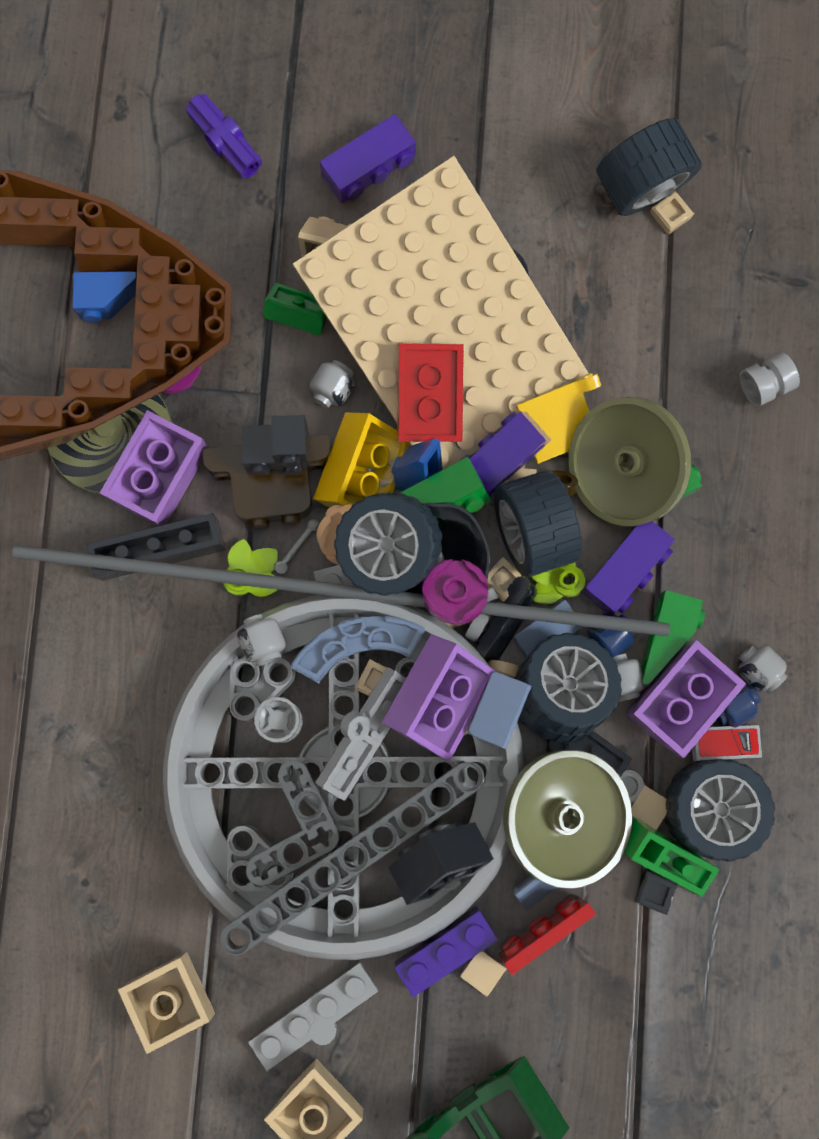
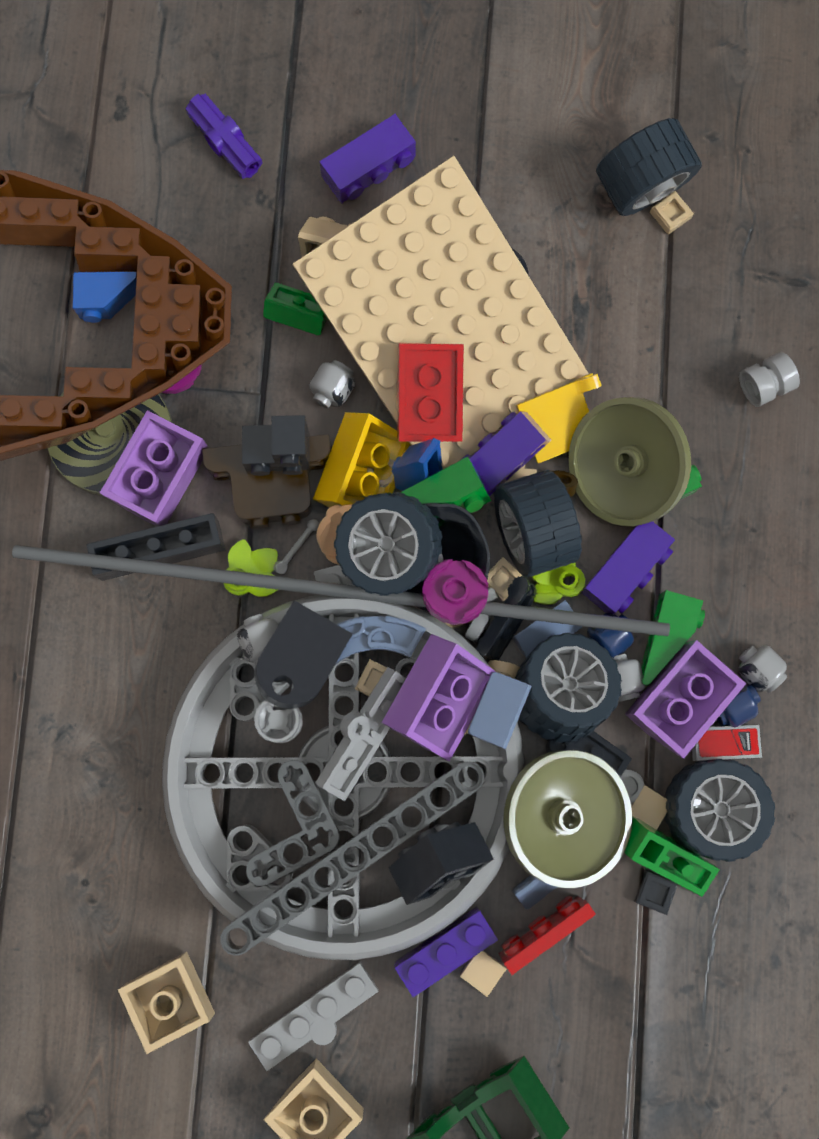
(300, 654): none -> black tile

